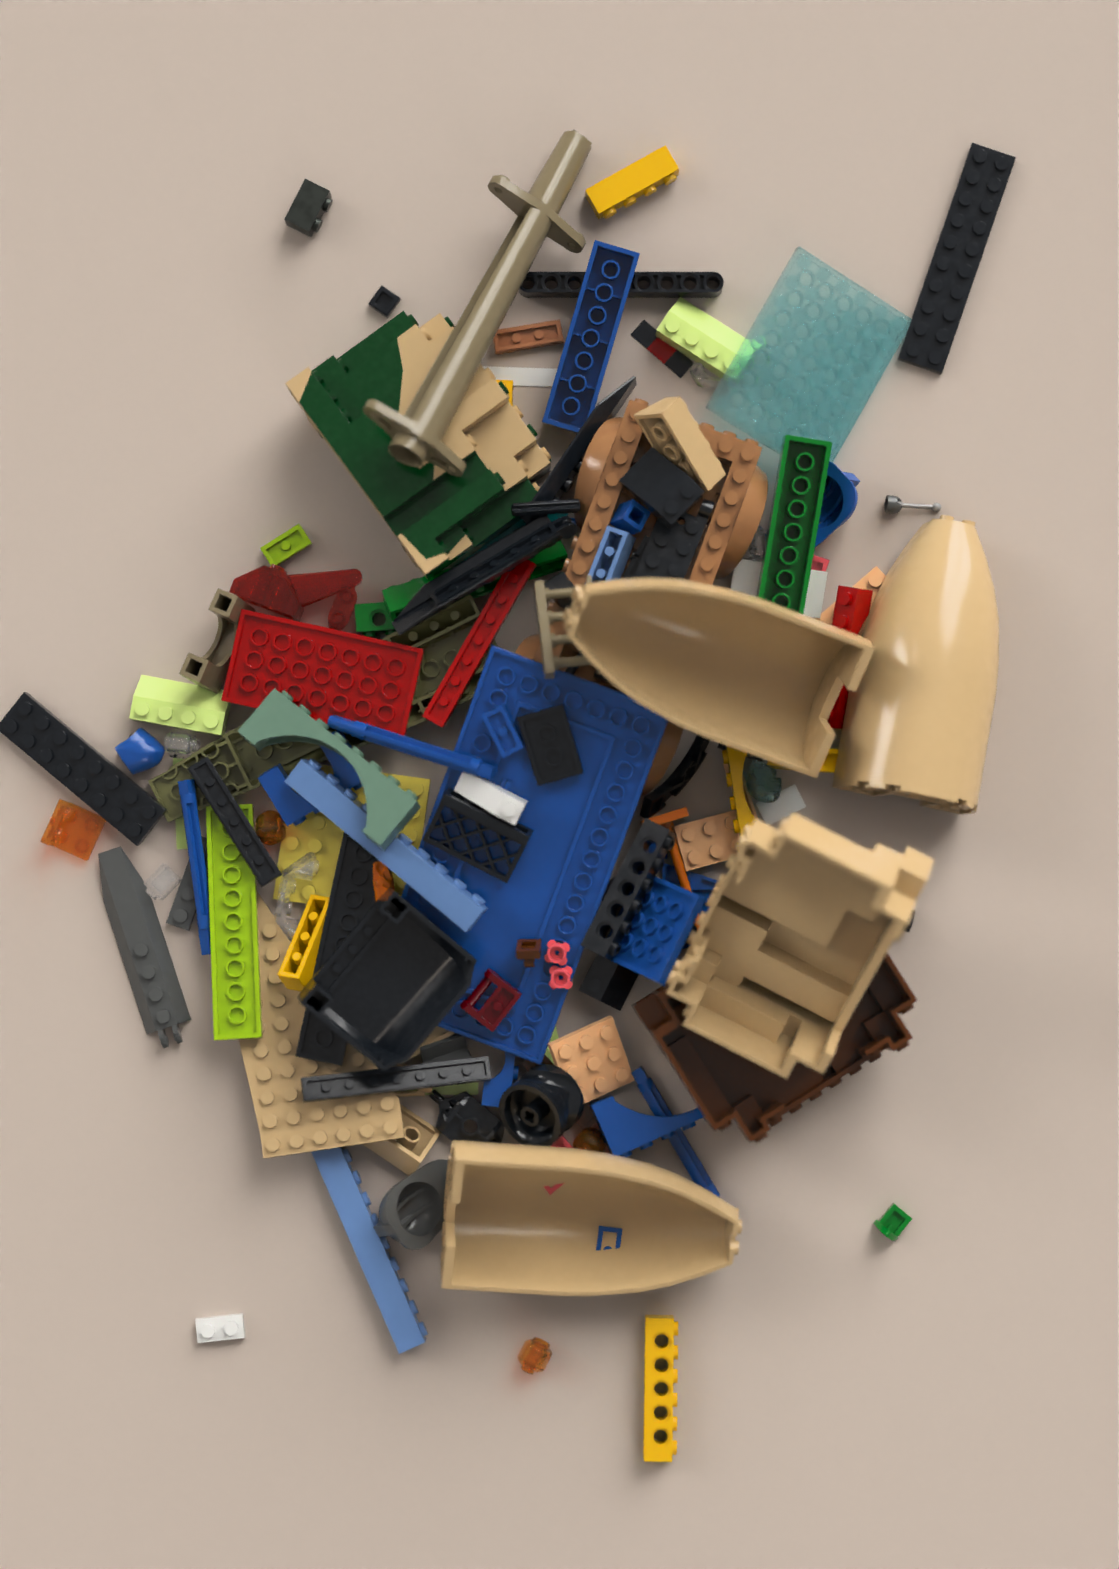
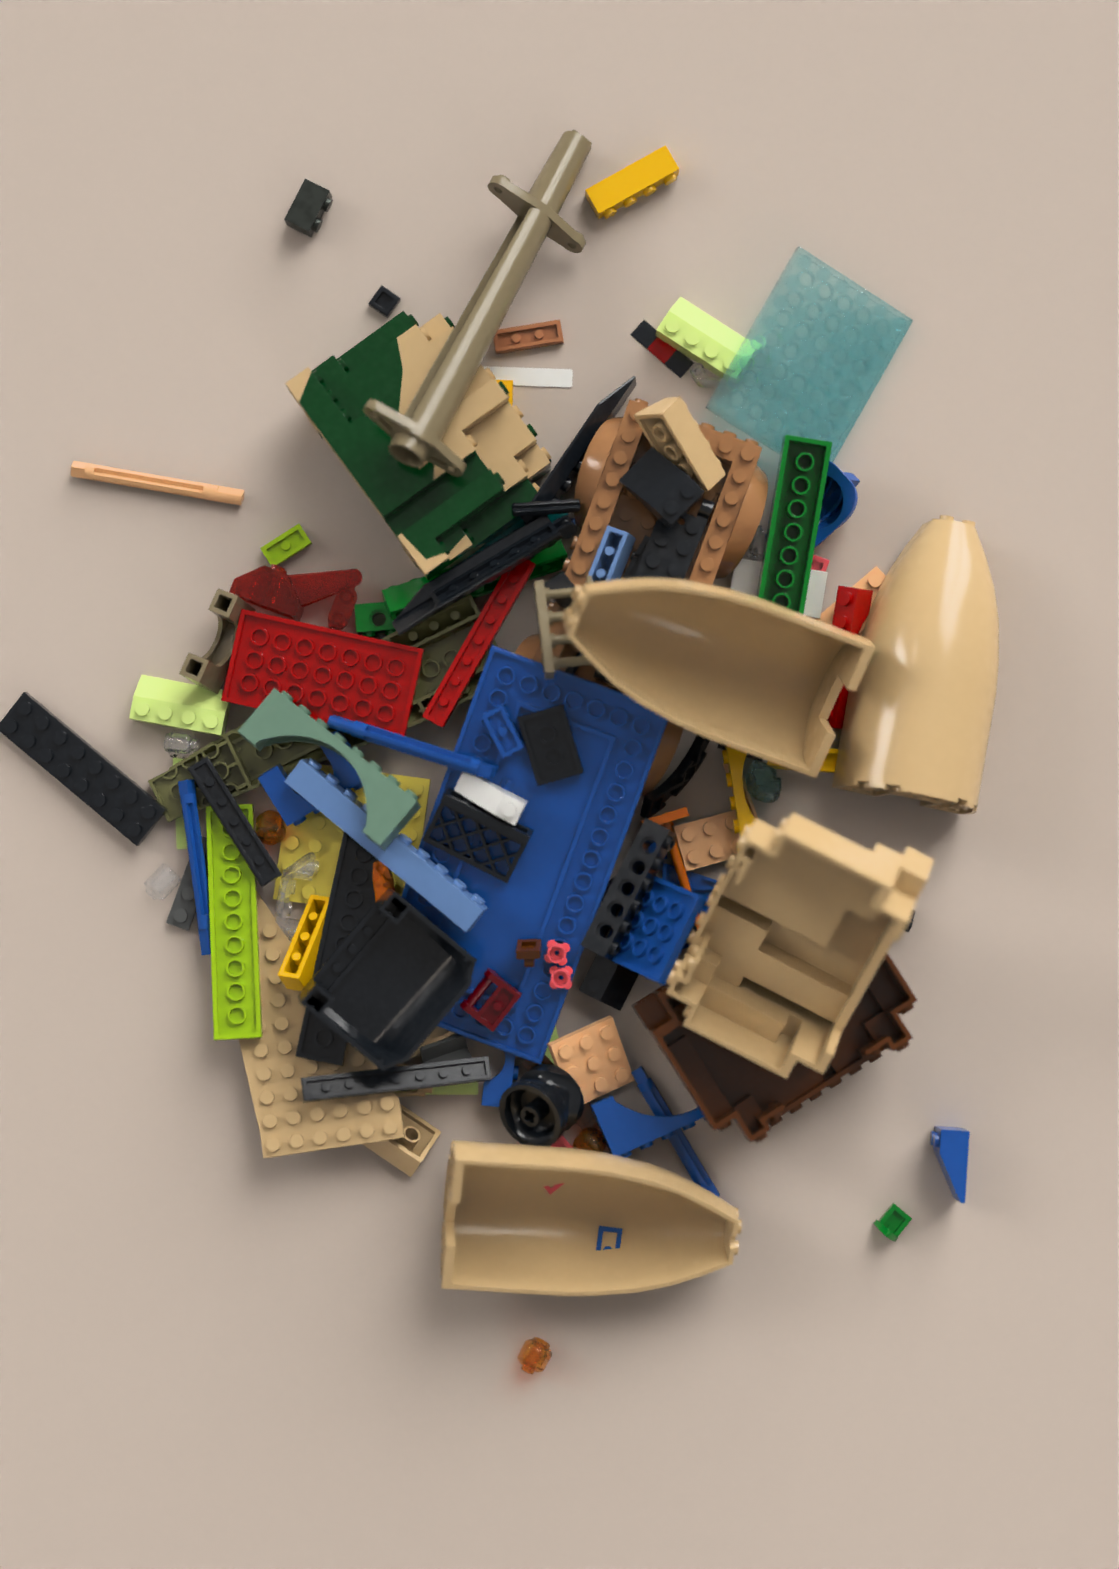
(73, 829): clear orange bracket -> none
(140, 751): blue piece -> none
(142, 946): dark grey hinge -> none
(157, 483): none -> light nougat piece
(220, 1328): white plate -> none
(371, 1249): medium blue brick -> none
(414, 1207): dark grey piece -> none
(463, 1107): black plate -> none
(591, 336): blue brick -> none
(630, 517): blue brick -> none
(653, 278): black beam -> none
(653, 1449): yellow brick -> none
(788, 802): white sticker -> none
(894, 504): hinge -> none
(951, 1150): none -> blue slope
(956, 258): black plate -> none

